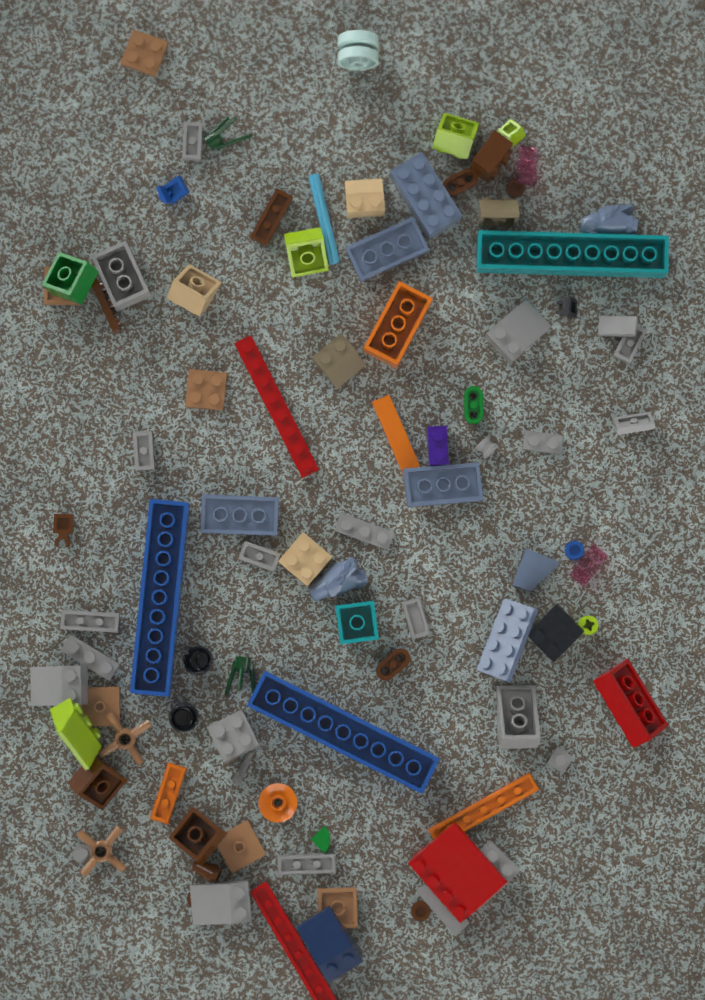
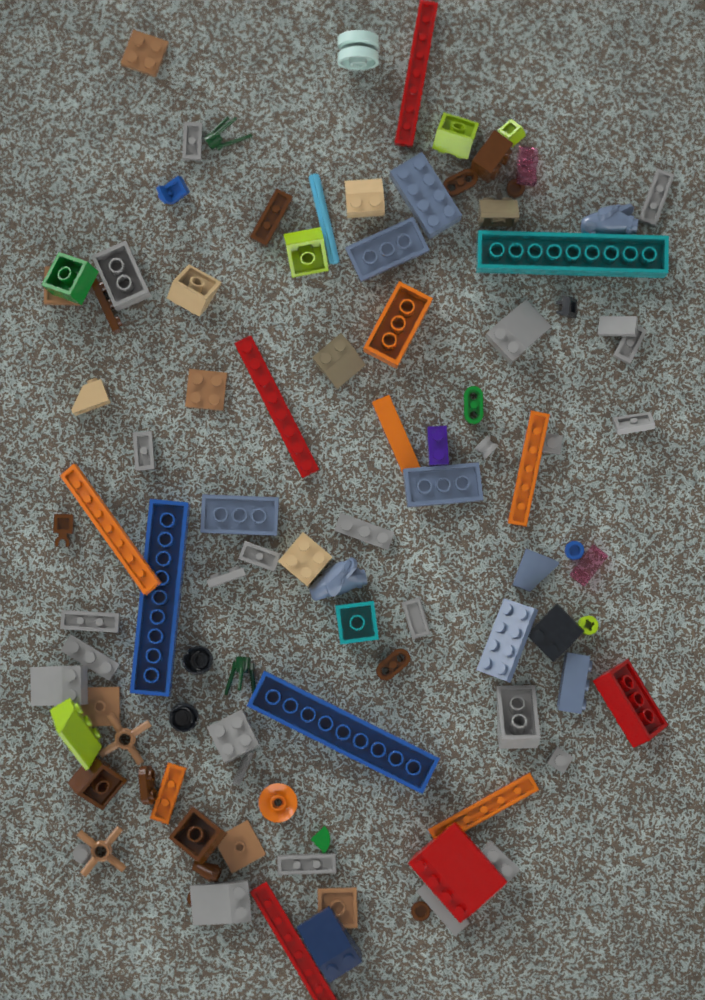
(91, 397): none -> tan slope
(110, 529): none -> orange plate
(146, 785): none -> reddish brown plate
(218, 579): none -> light grey plate
(416, 73): none -> red plate
(528, 468): none -> orange tile
(574, 683): none -> sand blue brick
(656, 197): none -> light grey tile

